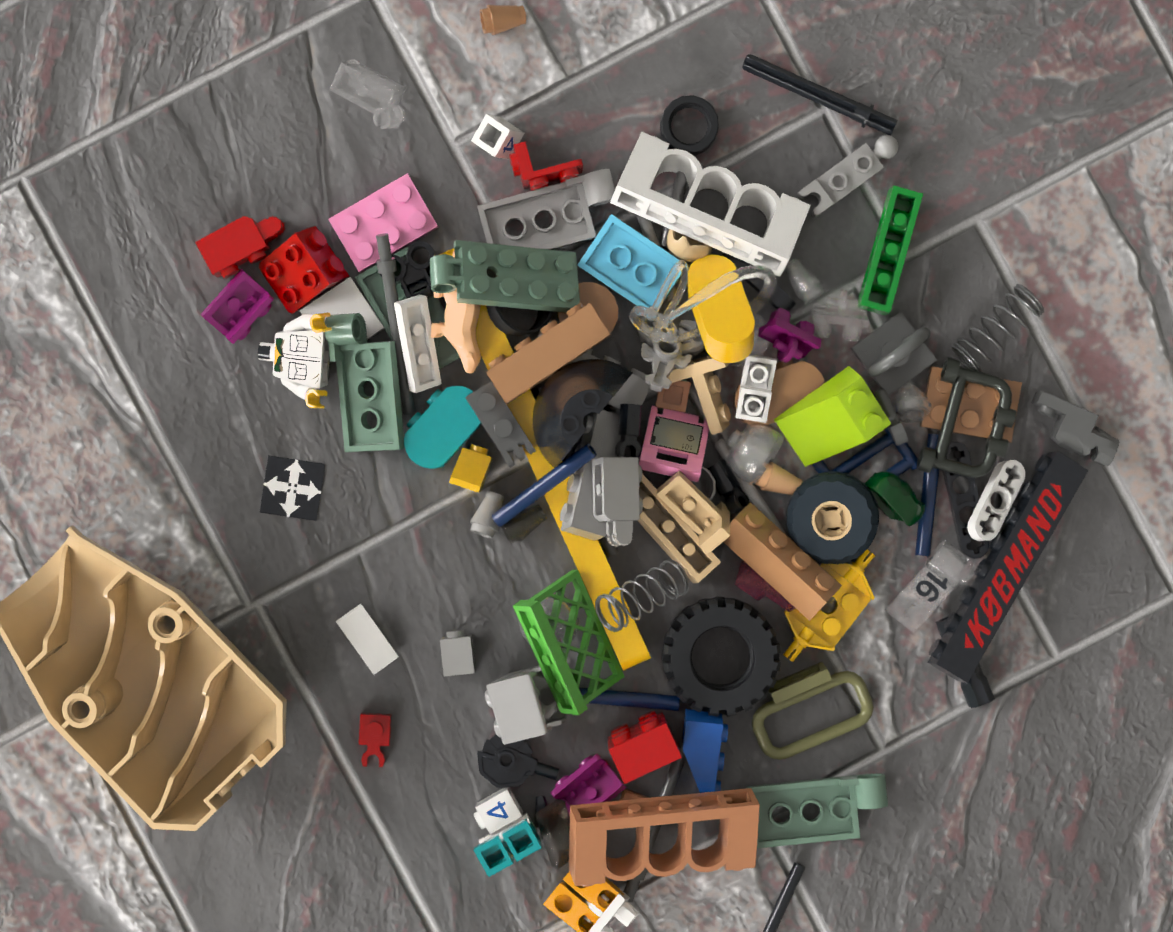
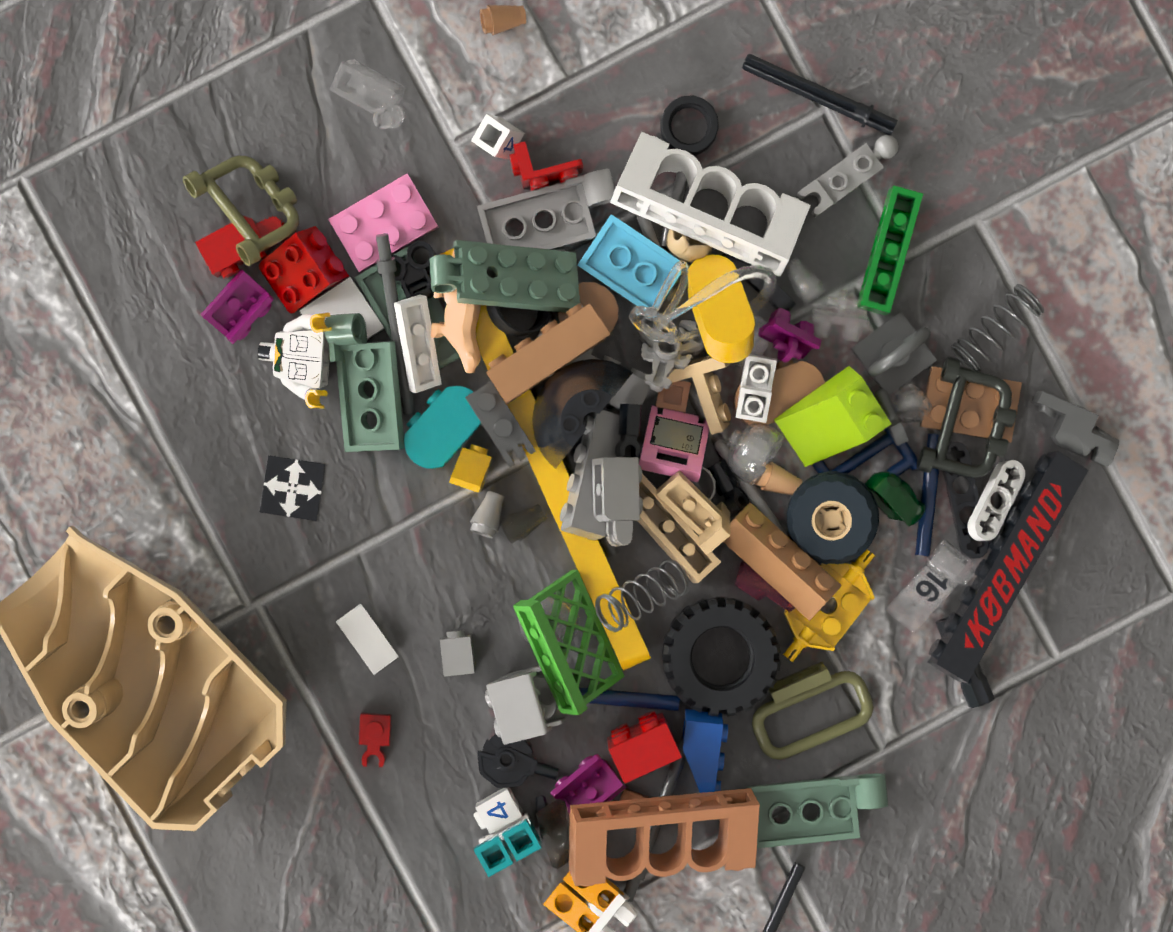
(265, 178): none -> olive bar
(544, 485): dark blue piece -> none

